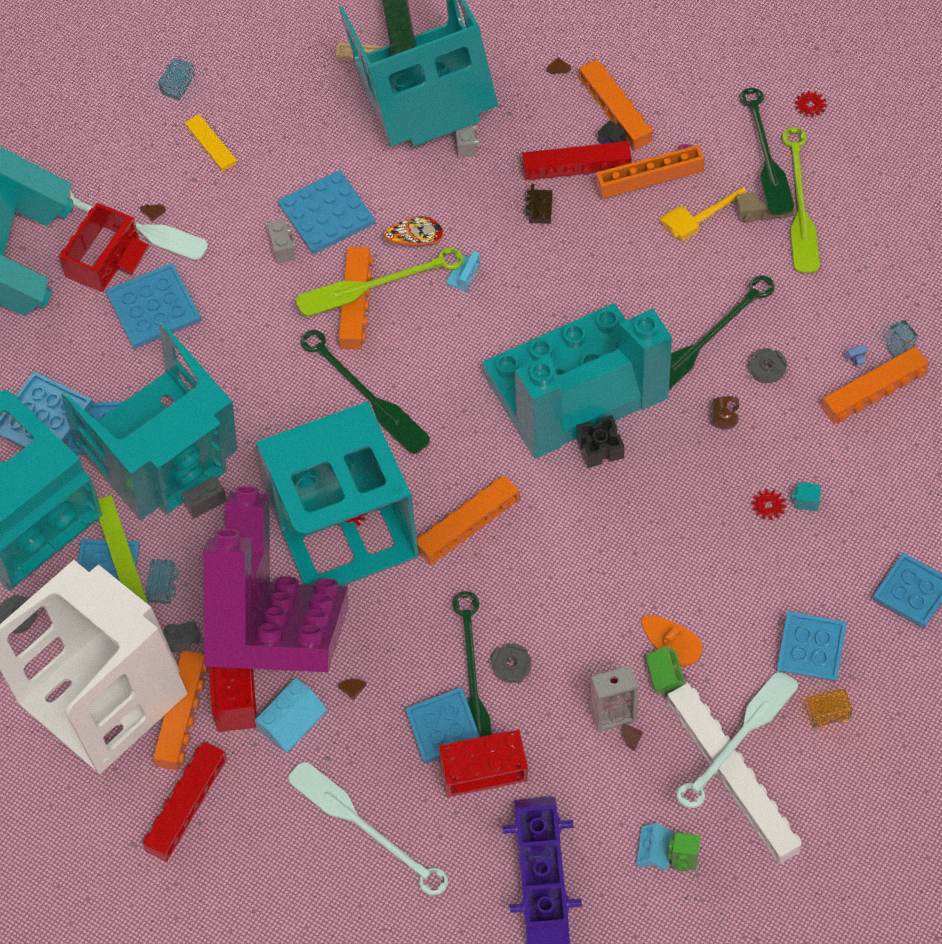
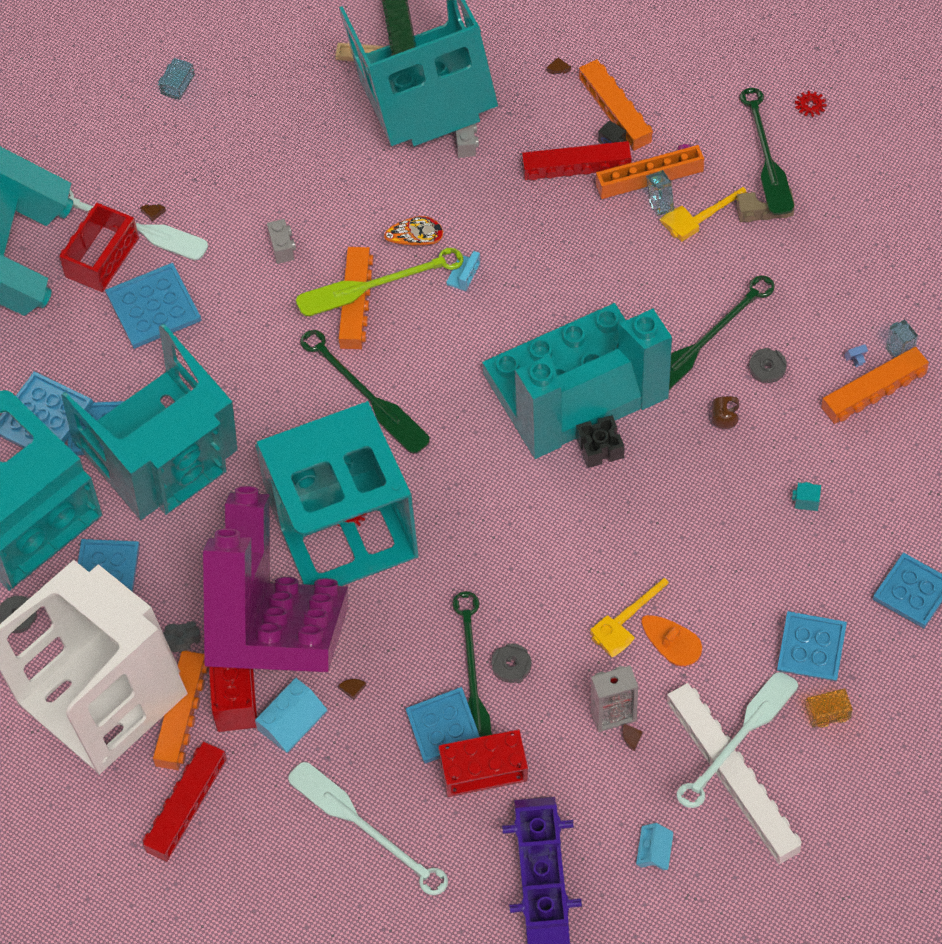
(119, 547): lime tile -> none
(132, 256): red tile -> none
(161, 581): clear light blue brick -> none
(204, 497): dark grey piece -> none
(210, 142): yellow tile -> none
(326, 212): dark azure plate -> none
(467, 519): orange brick -> none
(540, 205): dark brown bracket -> none
(610, 632): none -> yellow piece
(660, 193): none -> clear light blue piece
(665, 670): bright green brick -> none
(684, 851): bright green brick -> none
(767, 497): red gear -> none
(803, 229): lime piece -> none

